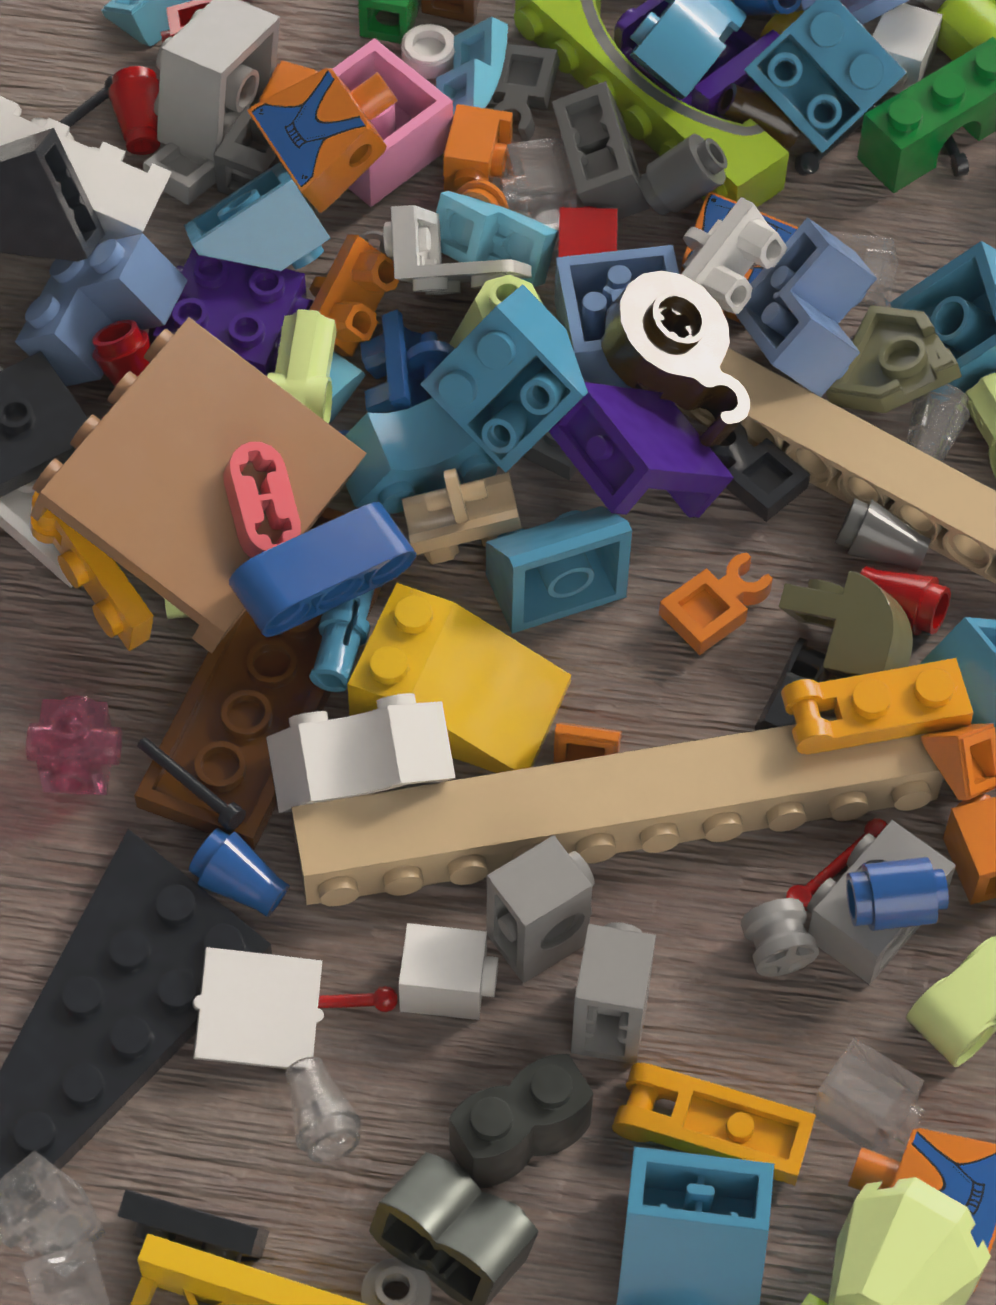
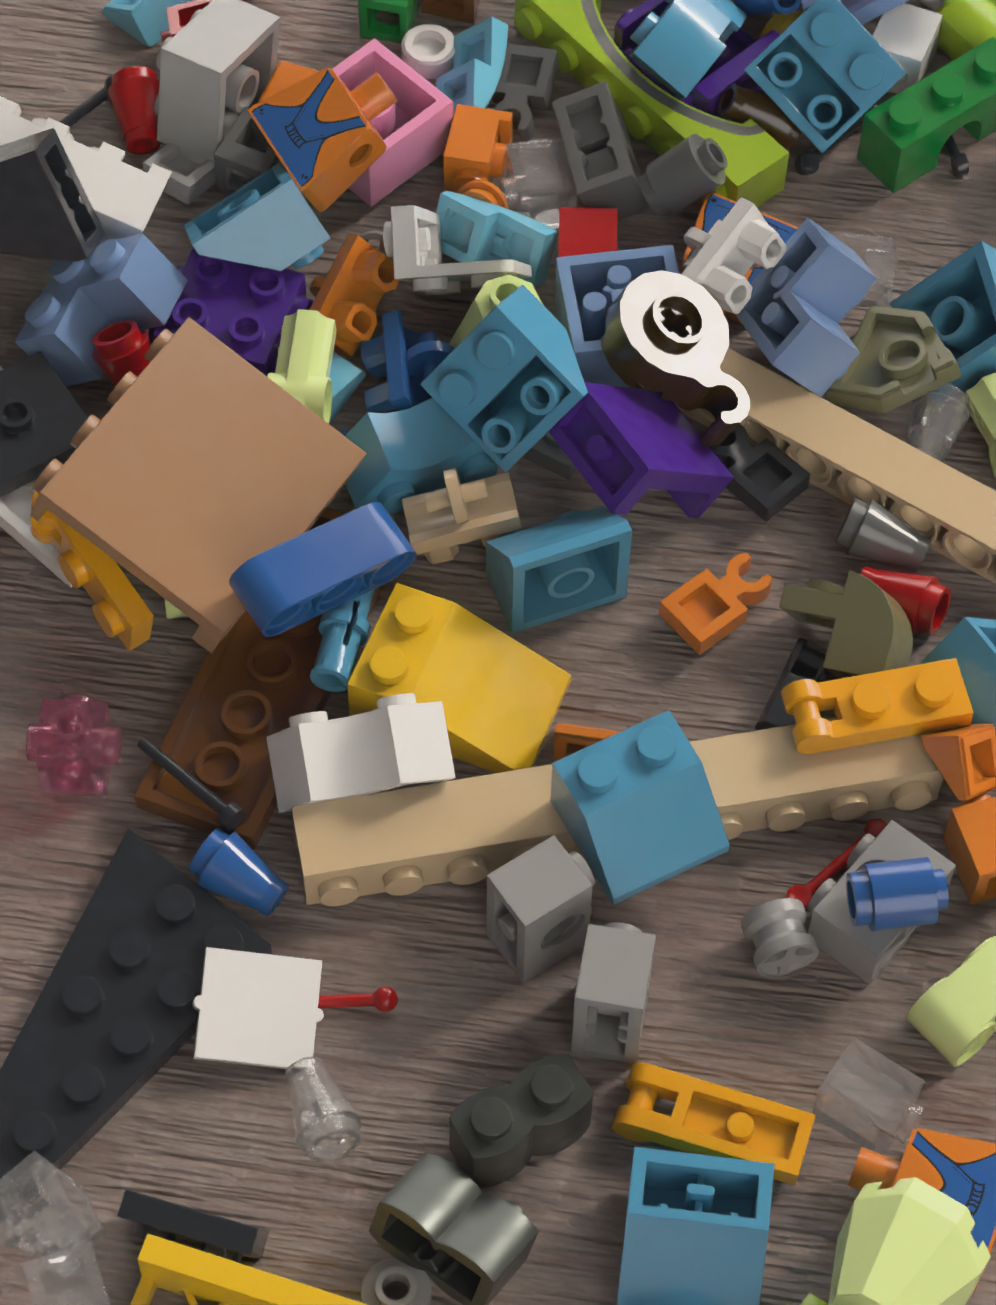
(248, 505): coral beam -> none
(446, 971): white brick -> none
(639, 807): none -> dark azure slope

